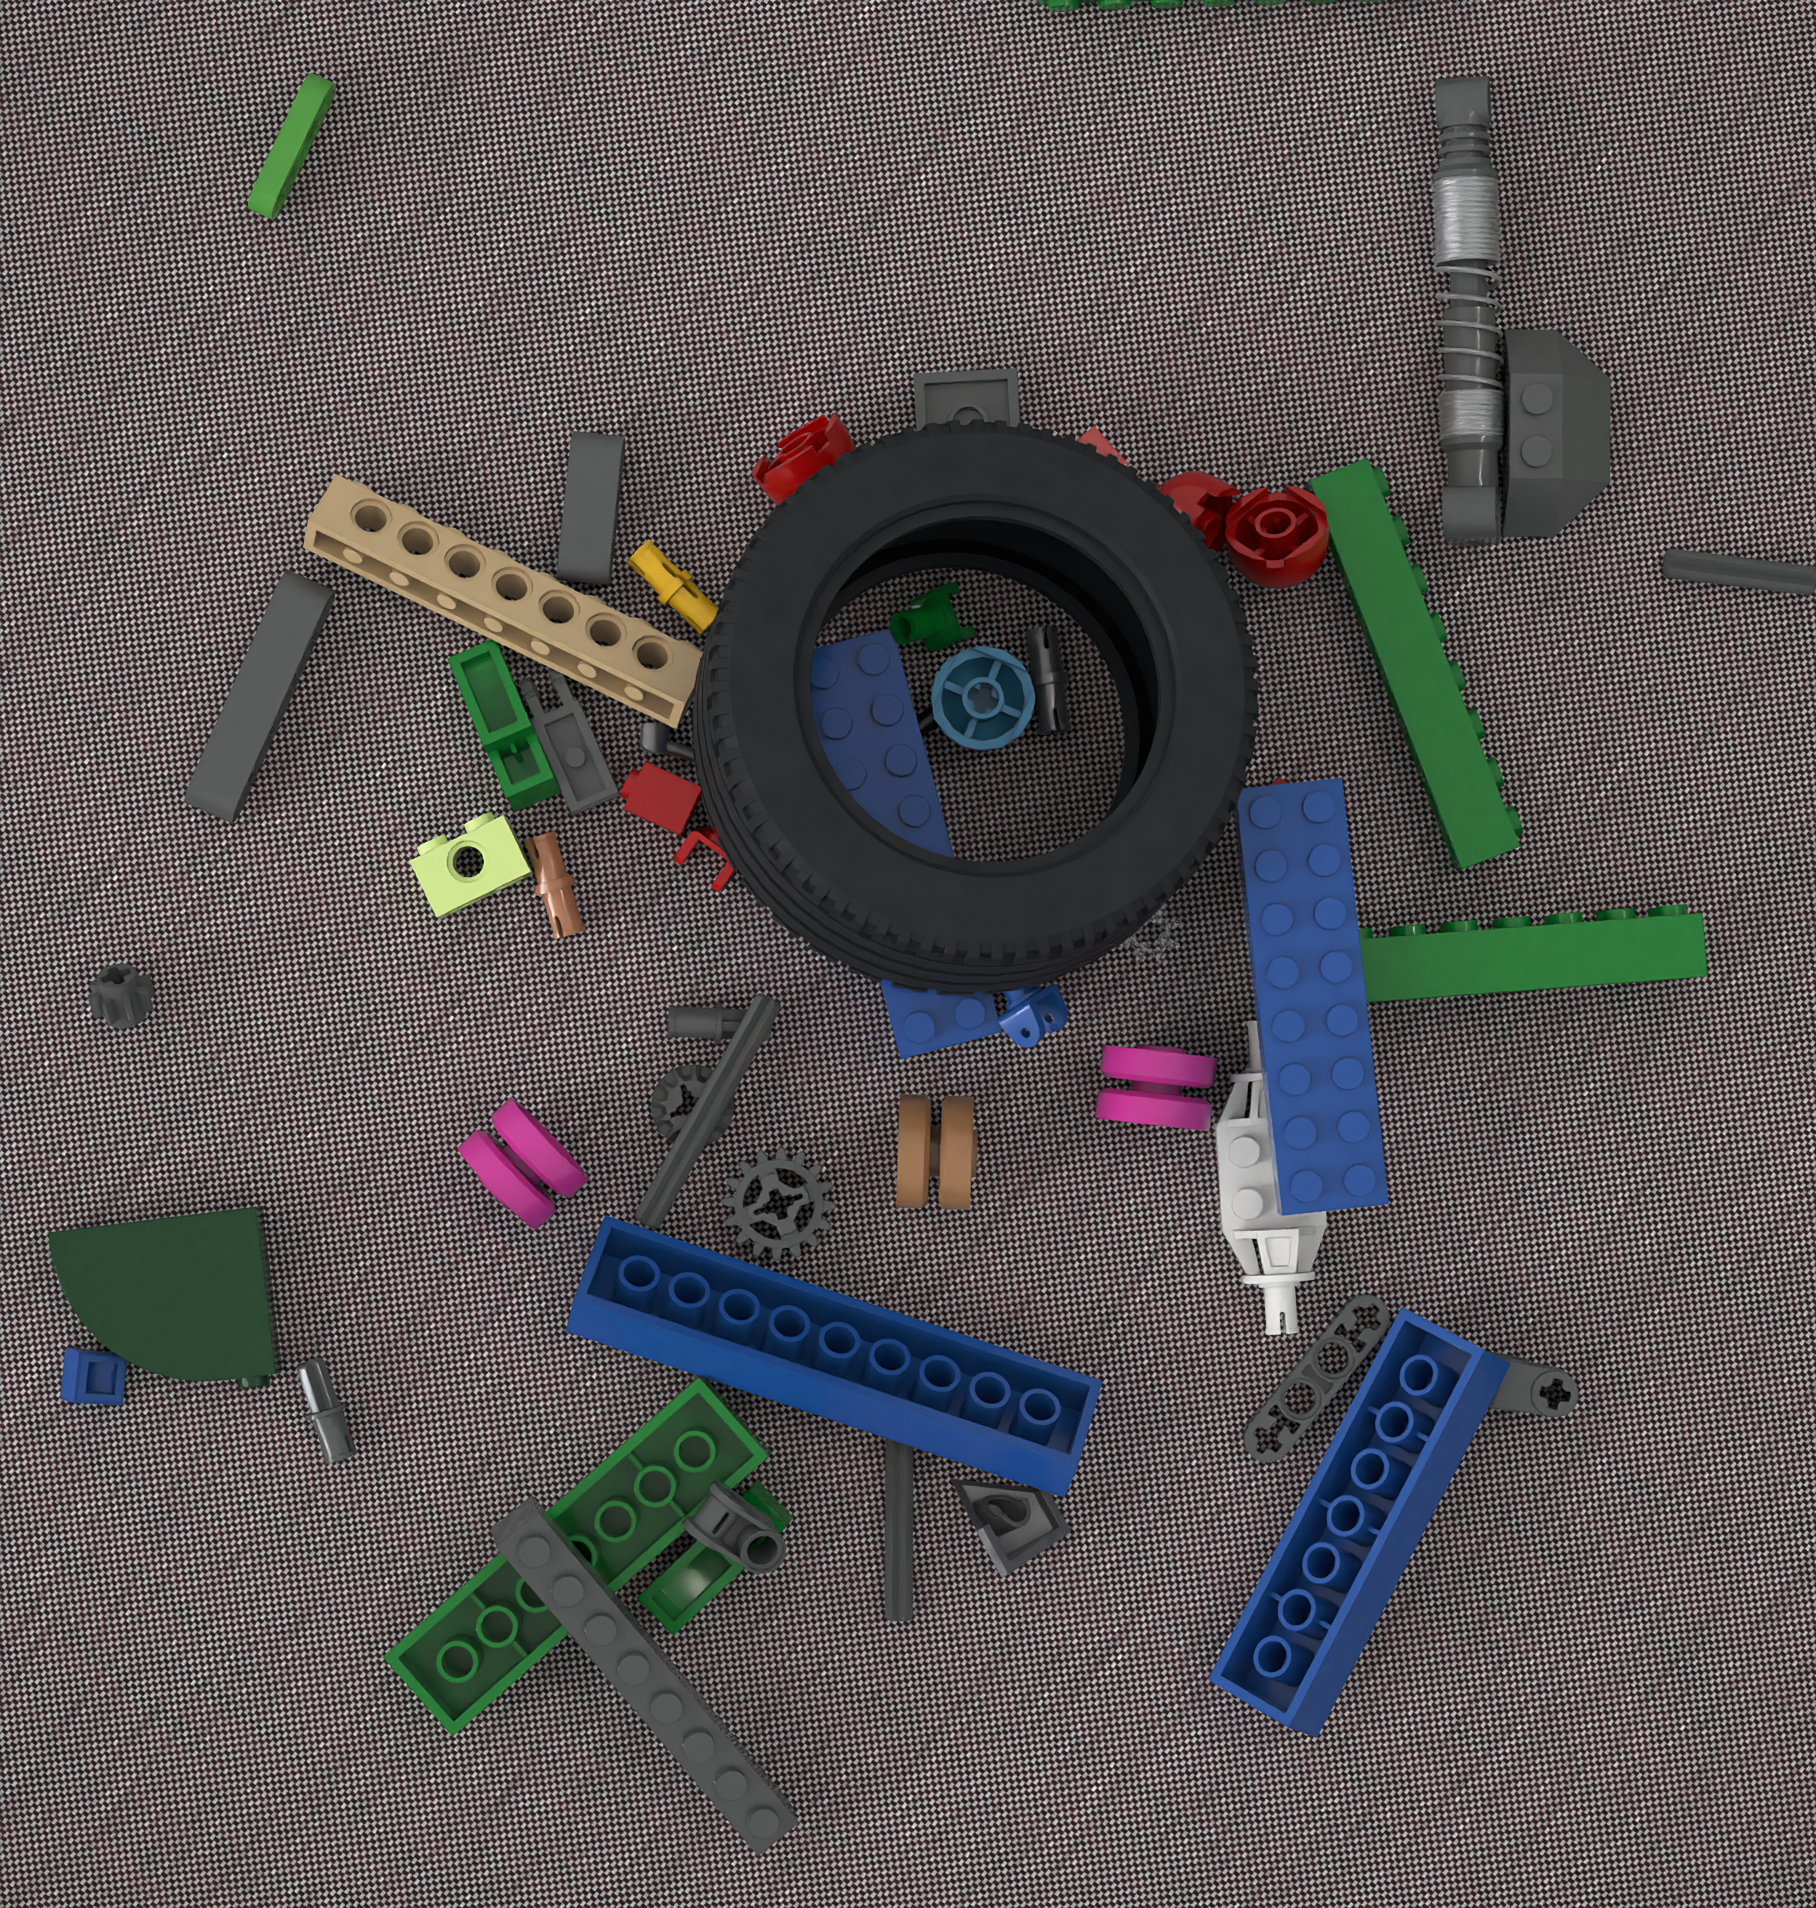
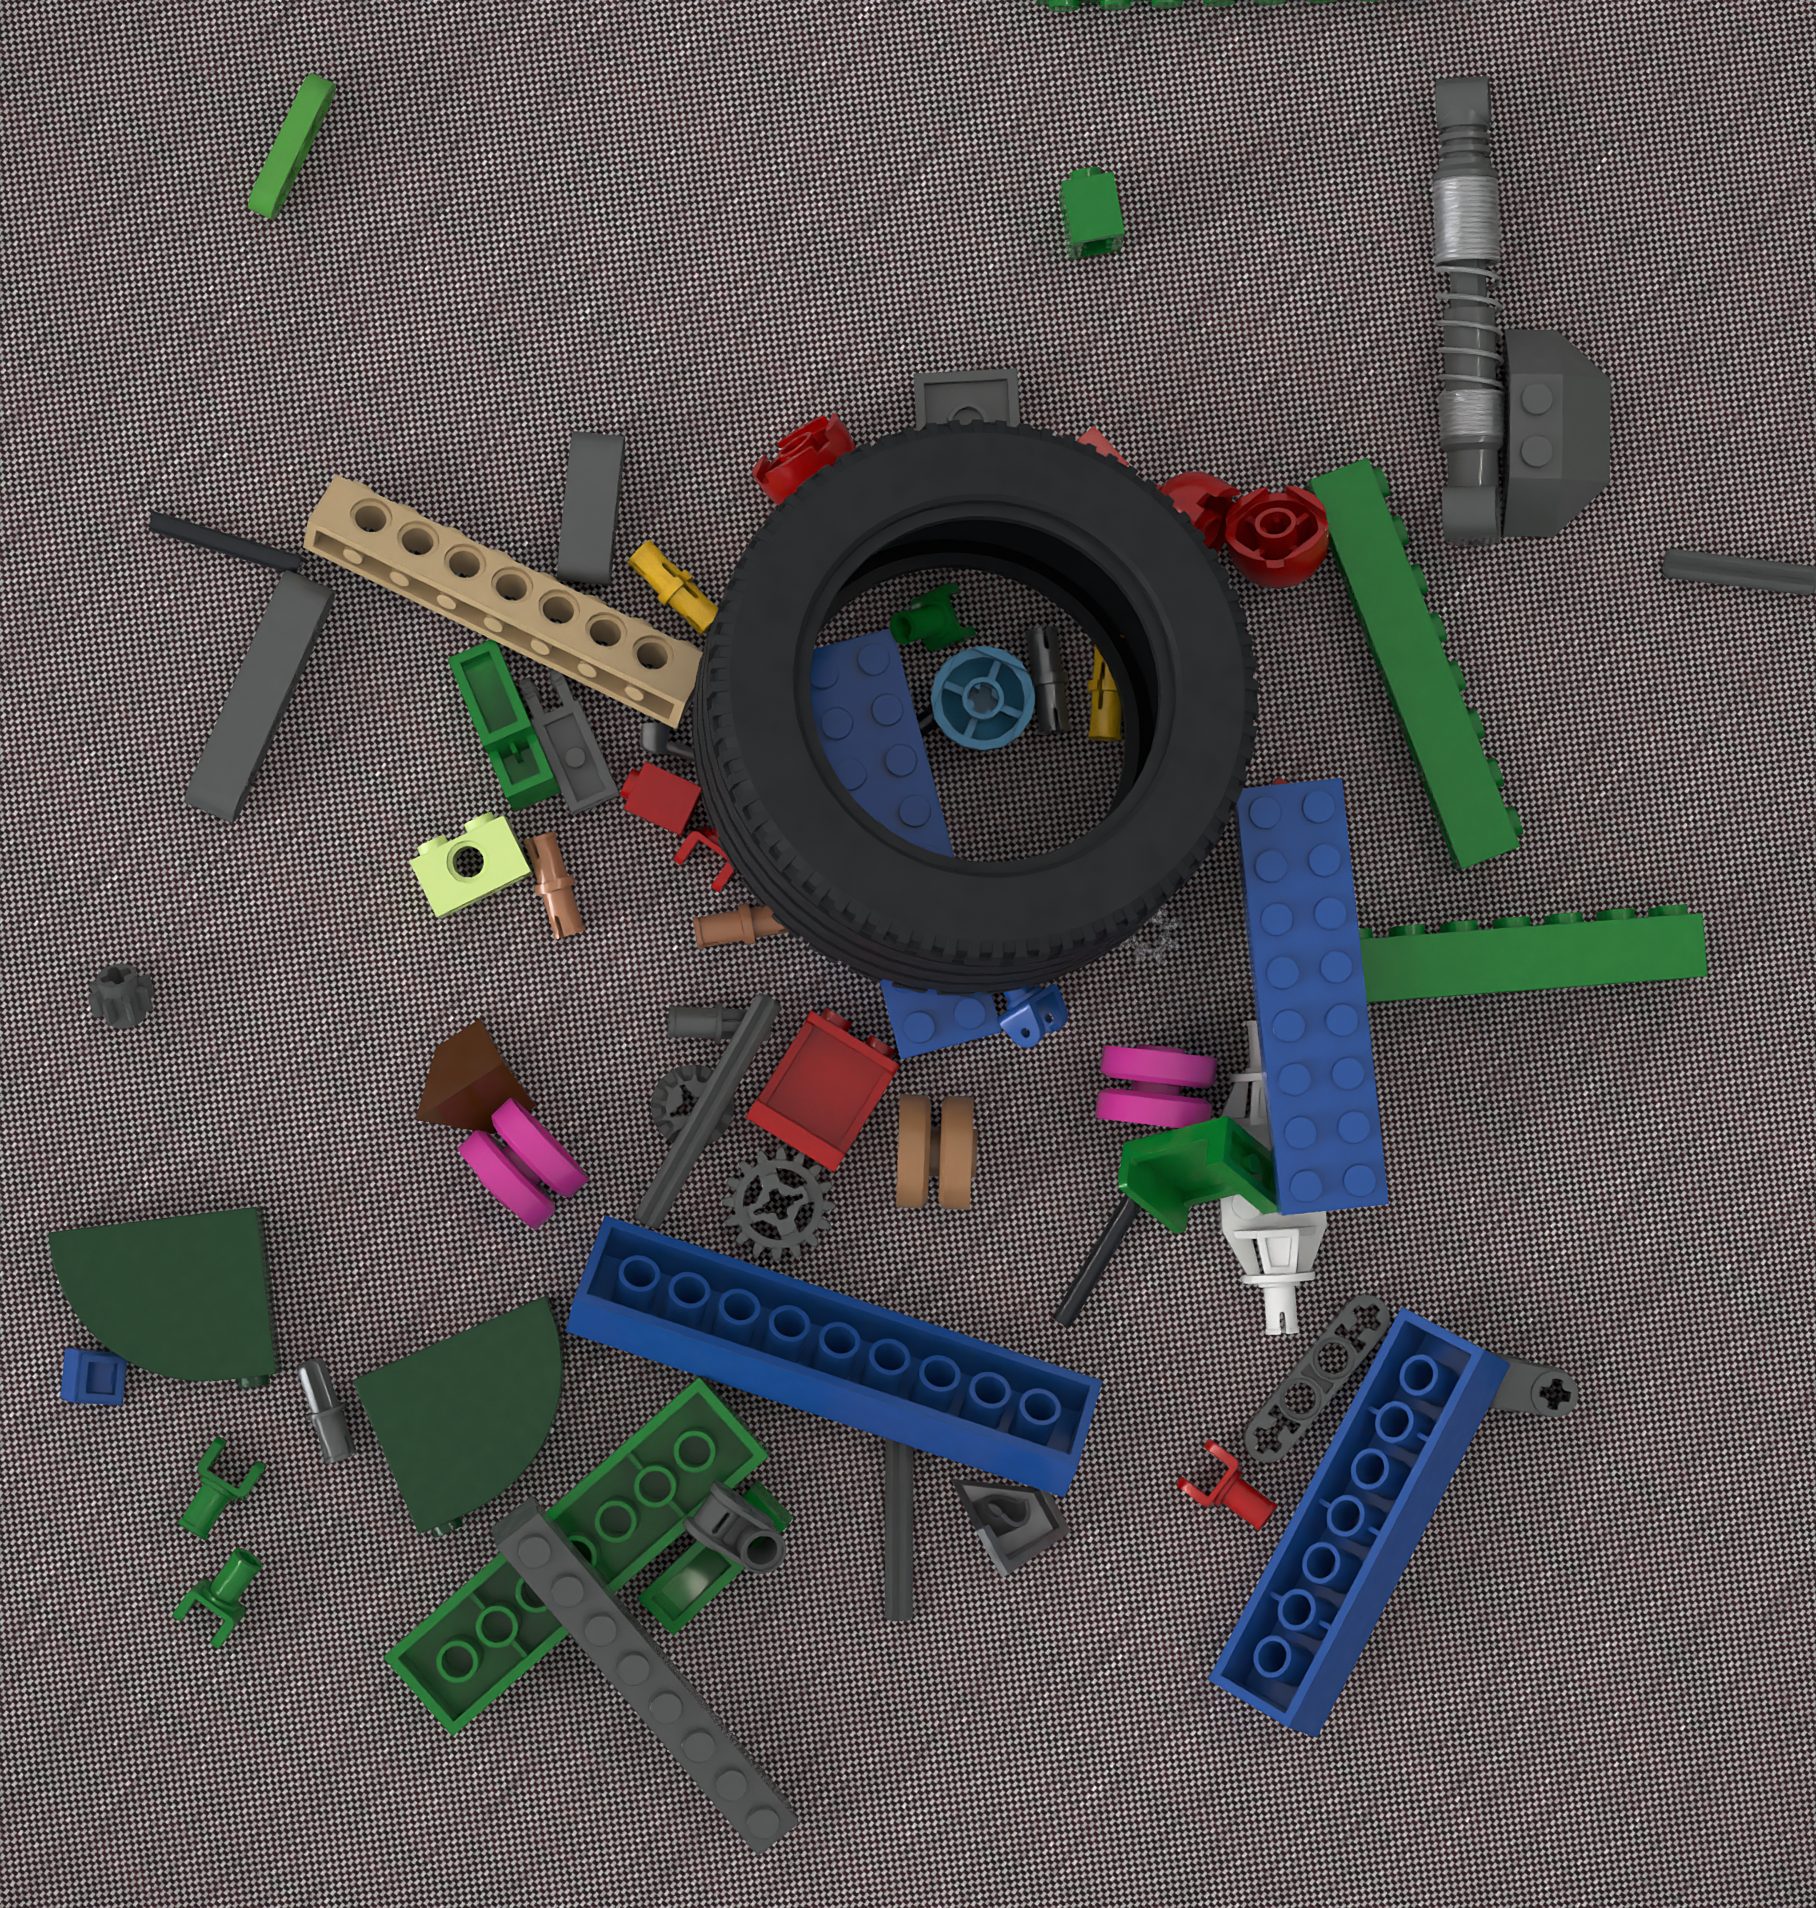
(215, 1492): none -> green piece
(223, 1593): none -> green piece
(225, 543): none -> black bar
(468, 1412): none -> dark green brick
(470, 1082): none -> reddish brown slope
(736, 926): none -> nougat pin
(824, 1088): none -> red panel
(1091, 213): none -> green brick
(1097, 1261): none -> black bar
(1105, 703): none -> yellow pin
(1196, 1166): none -> green panel
(1232, 1491): none -> red piece

